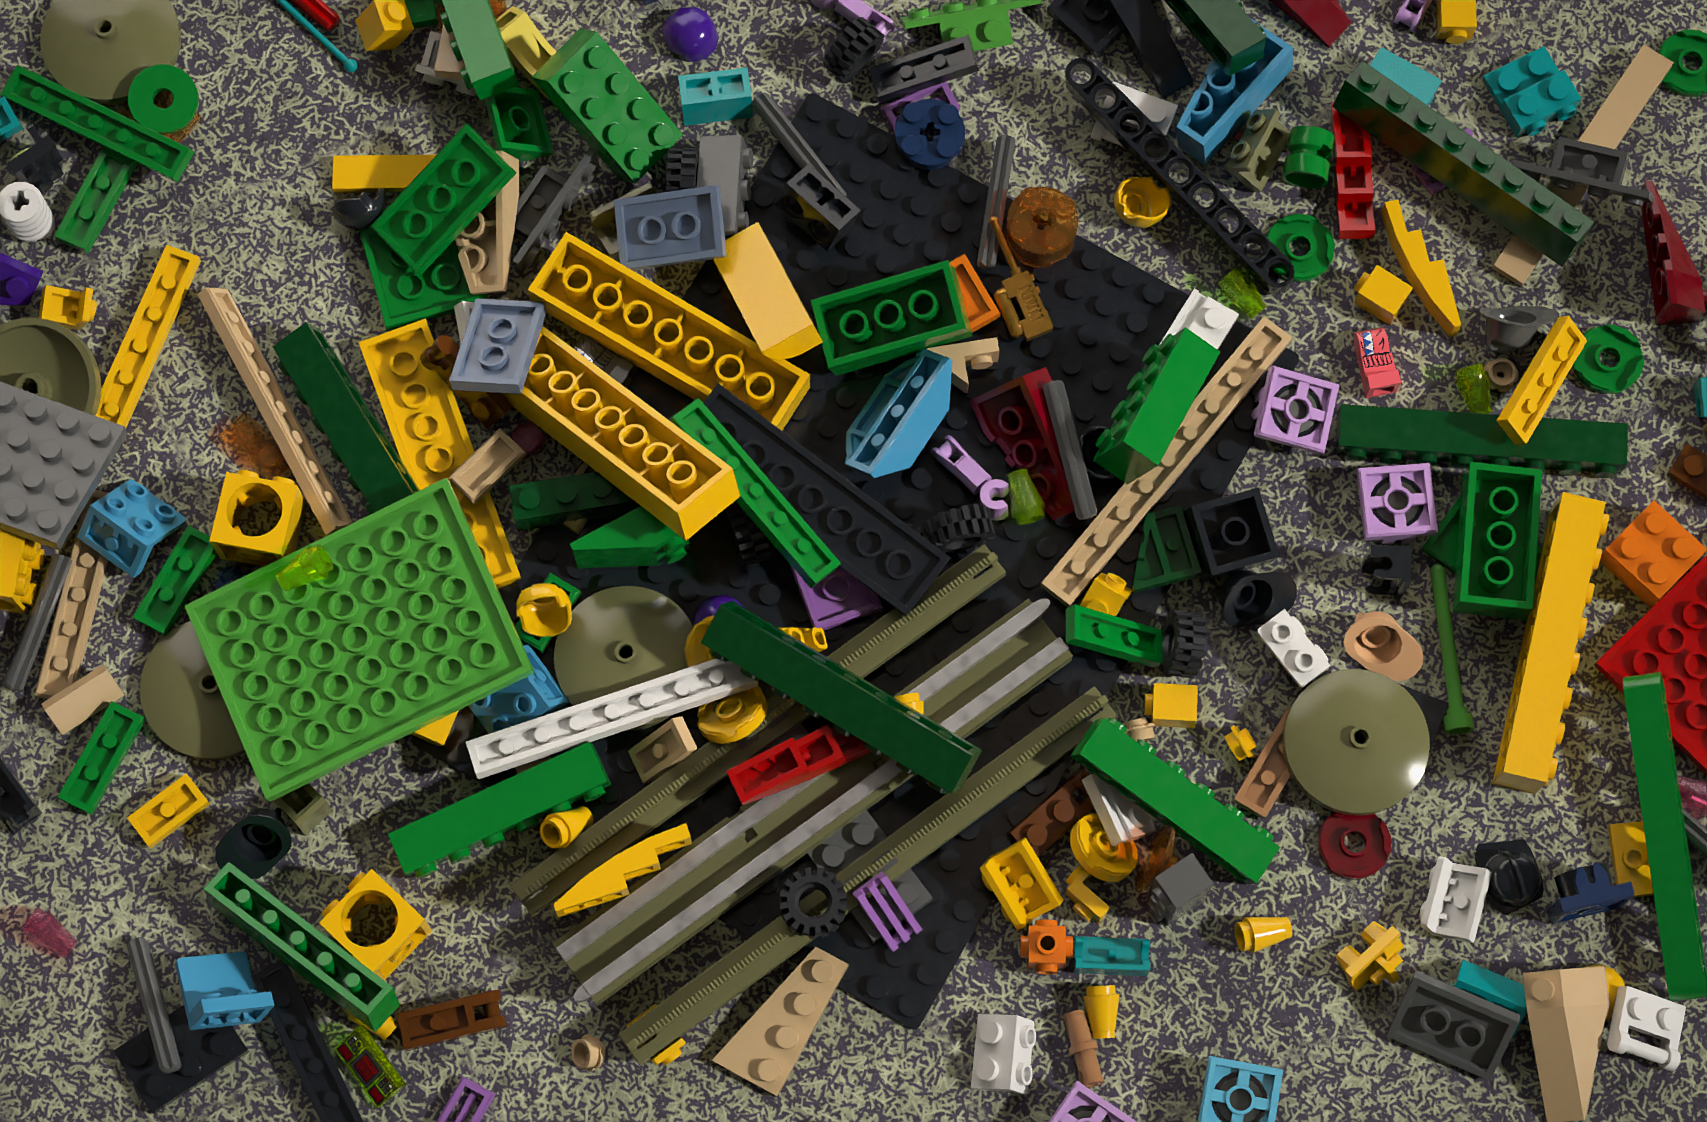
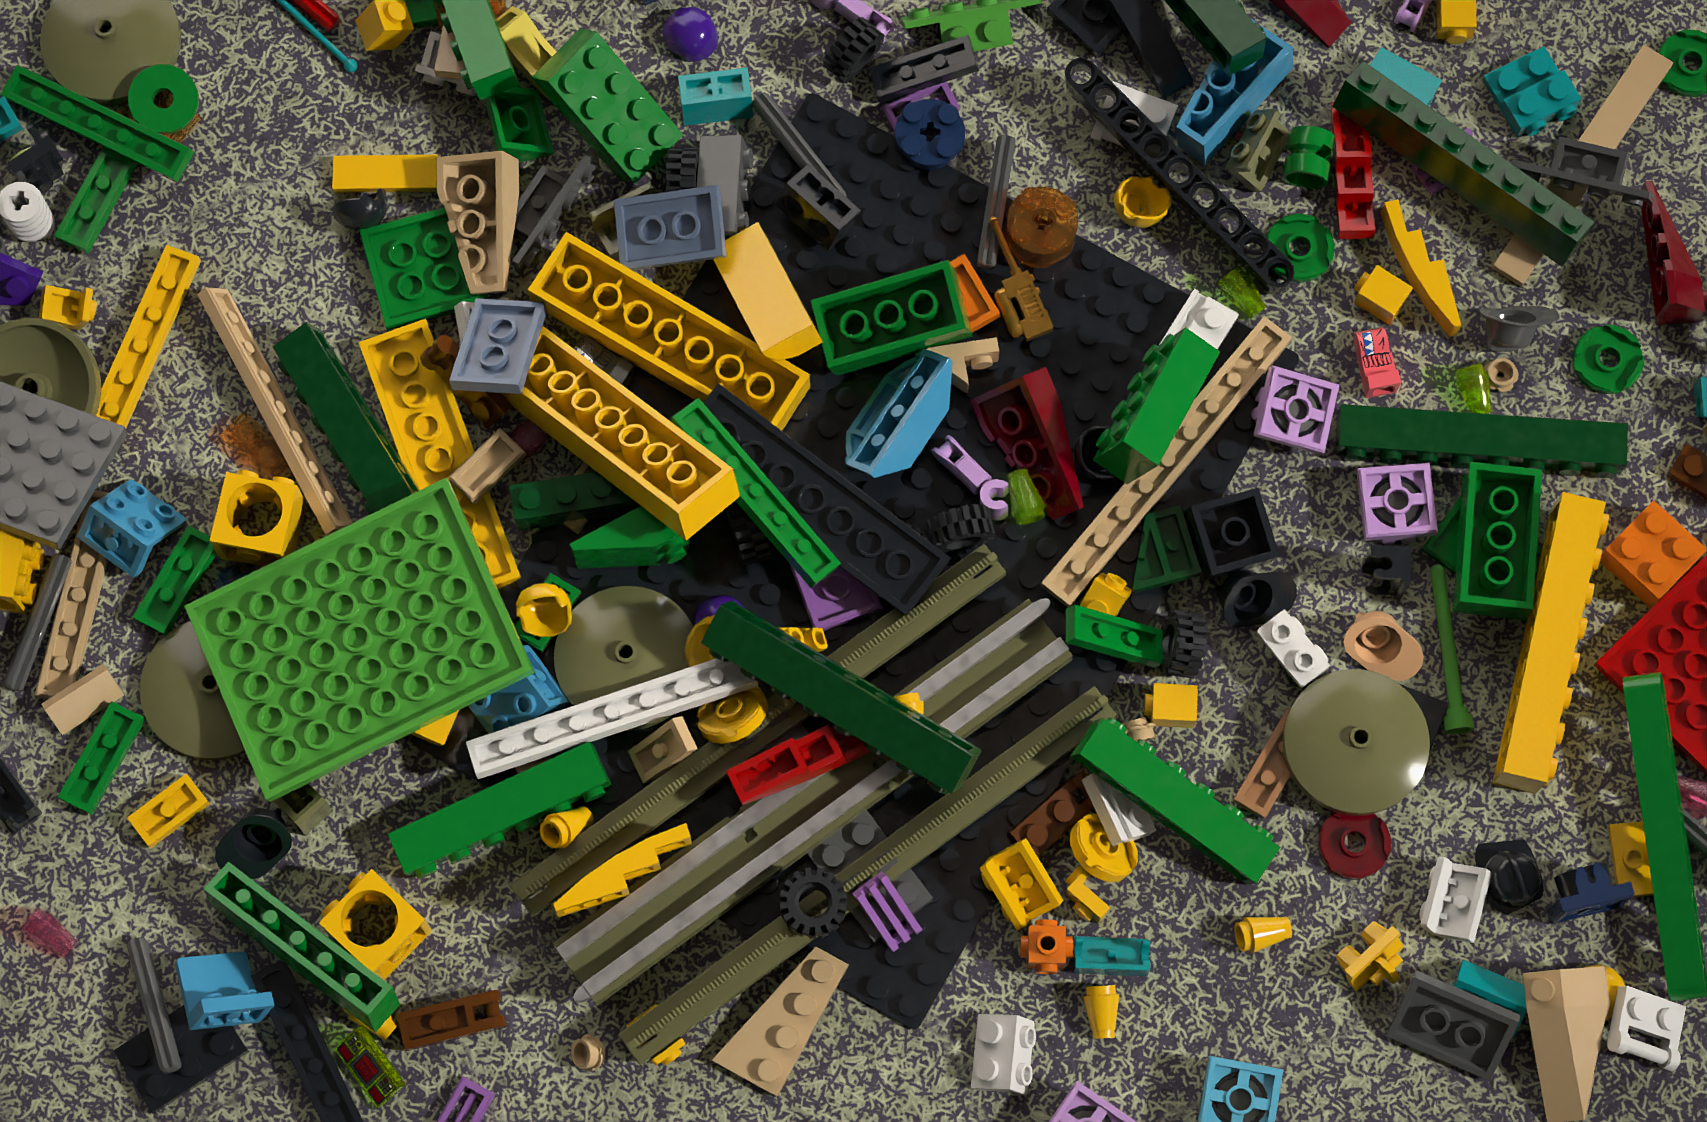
(305, 568): clear neon green cone -> none
(443, 199): green tile -> none
(1070, 449): dark grey axle -> none
(1083, 1048): medium nougat pin -> none
(1158, 858): clear orange dish -> none
(1178, 890): dark grey brick -> none
(1240, 743): yellow plate -> none
(1541, 380): yellow plate -> none

